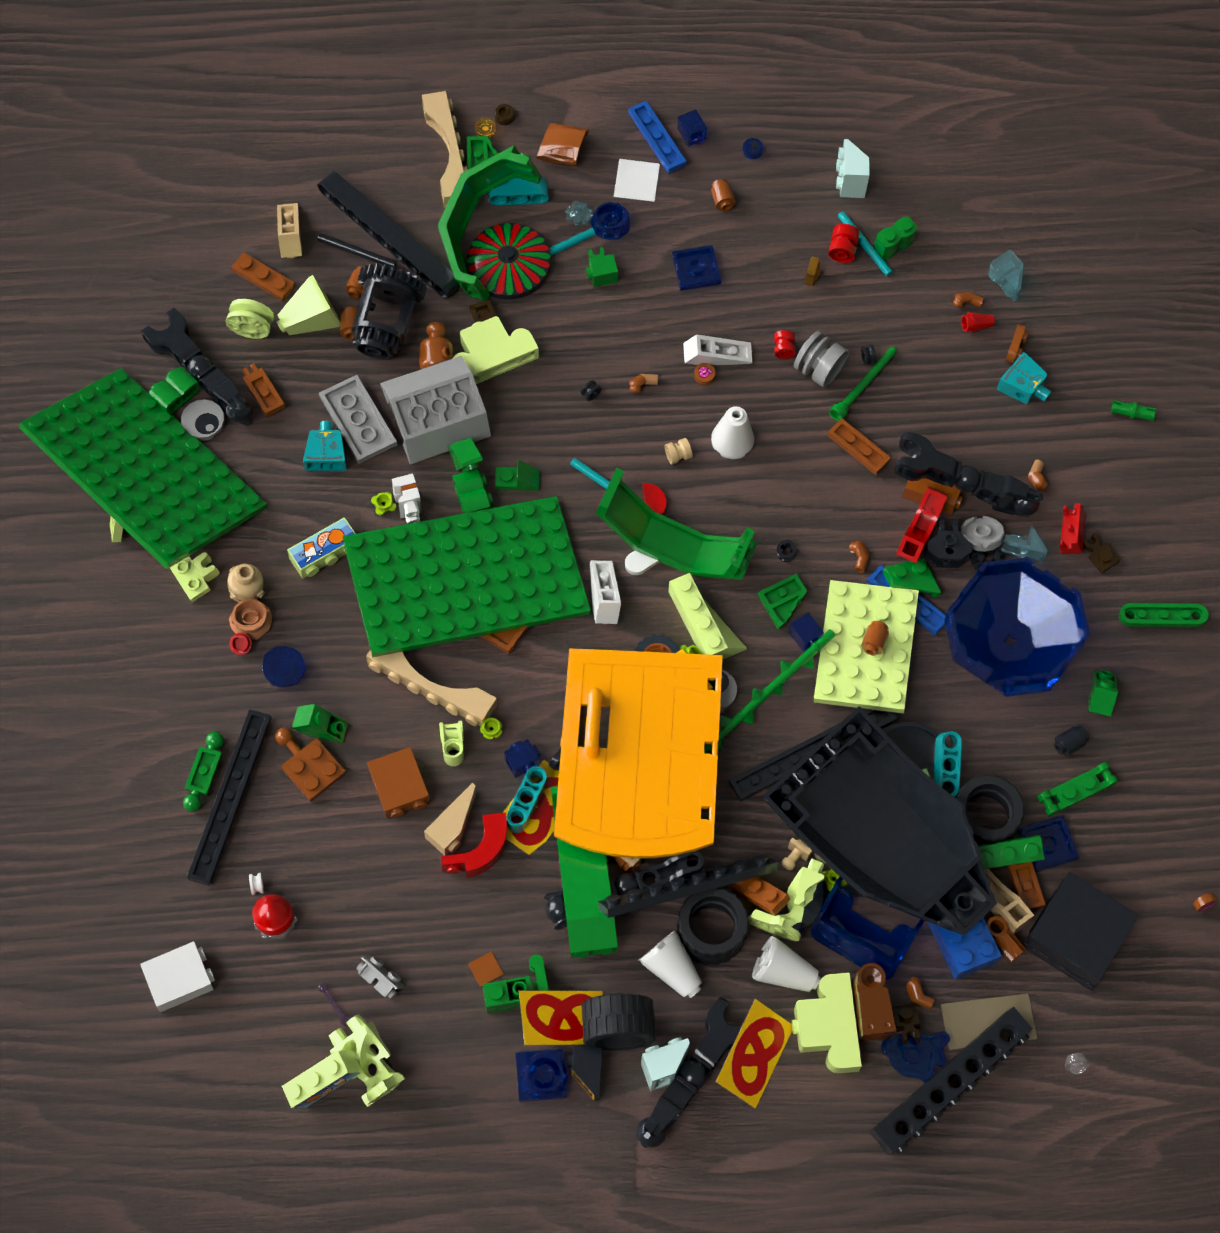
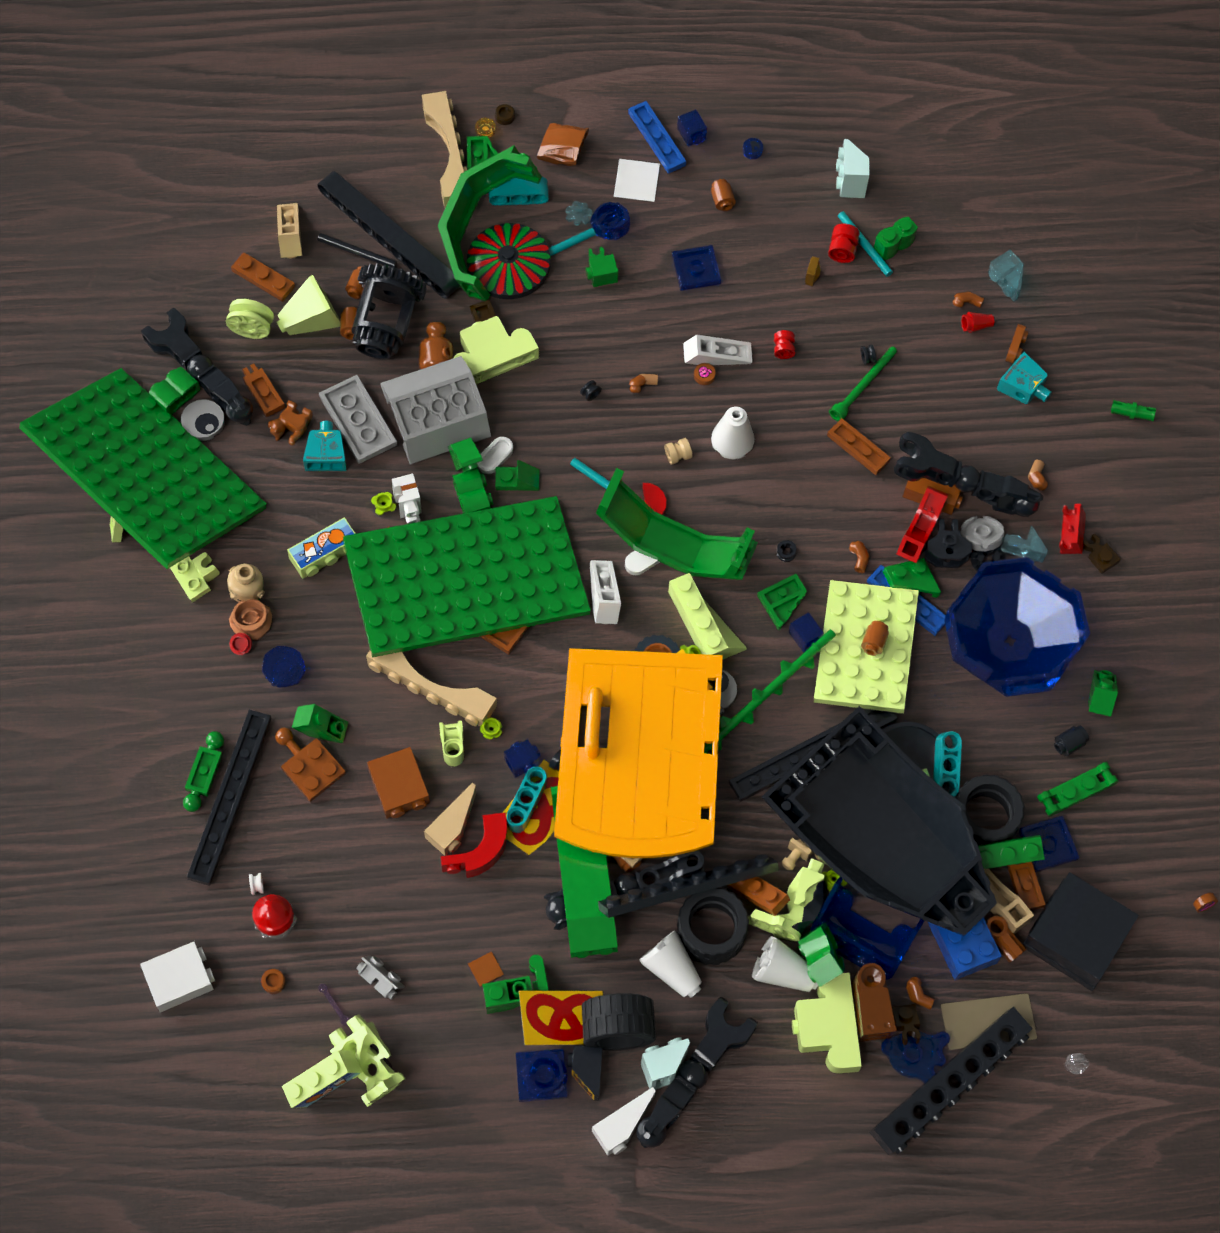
(273, 981): none -> dark orange tile
(292, 421): none -> dark orange animal
(495, 455): none -> white tile
(619, 1126): none -> white slope
(755, 1053): sticker -> none
(820, 954): none -> brick
(824, 361): light grey wheel -> none
(1163, 615): green plate -> none

